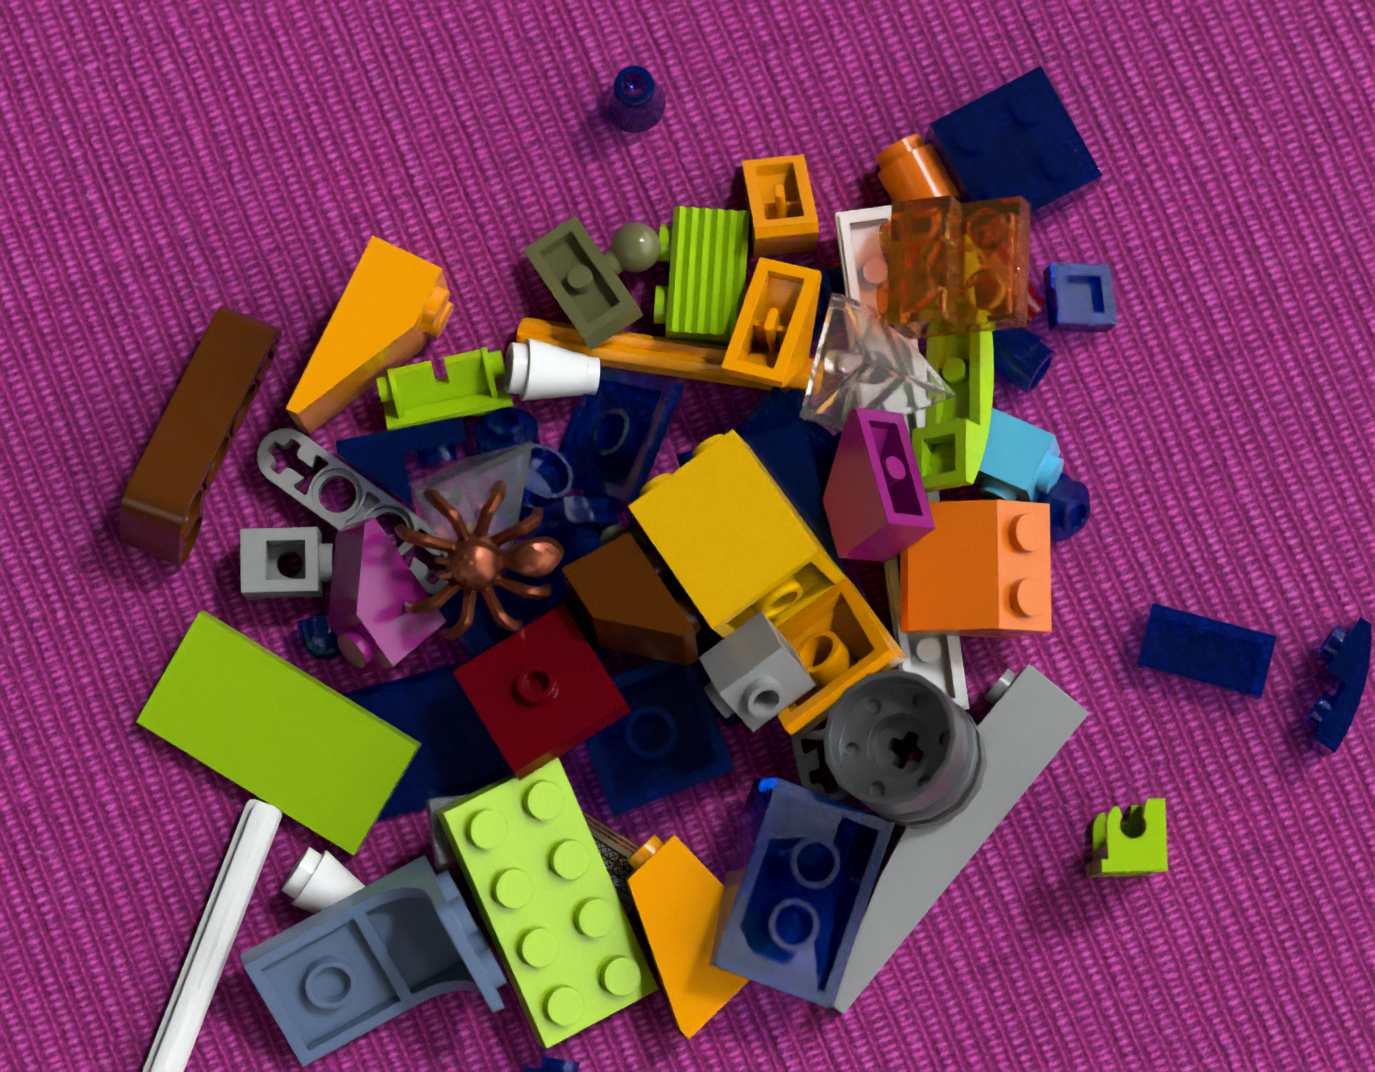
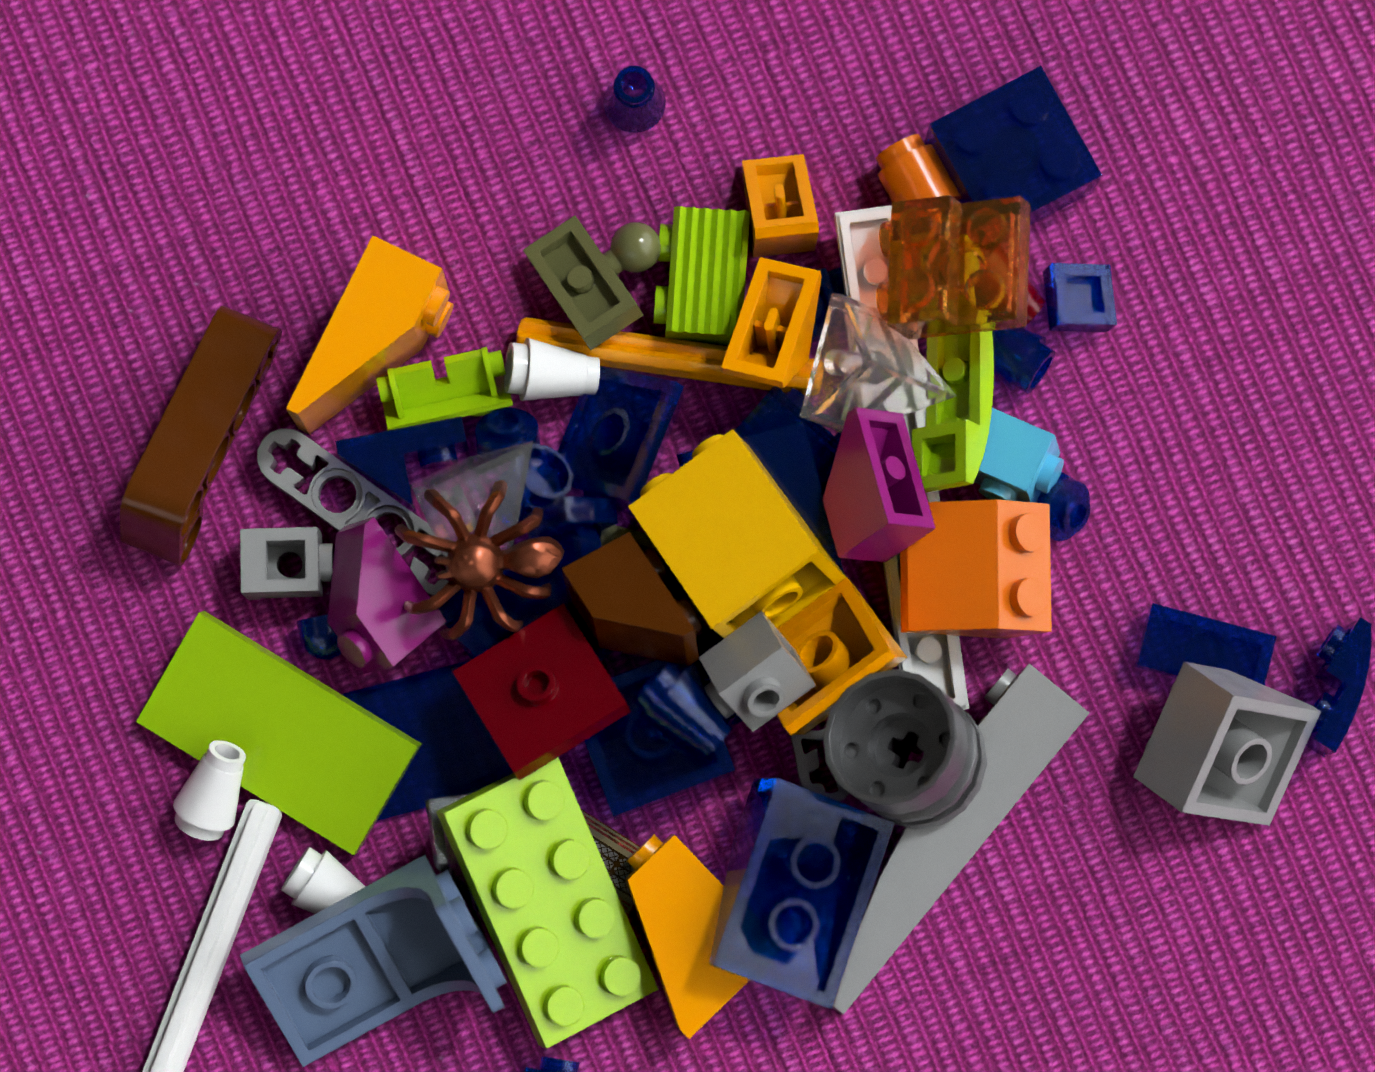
(211, 793): none -> white cone
(681, 709): none -> clear blue cone
(1130, 846): lime hinge -> none
(1225, 745): none -> light grey slope

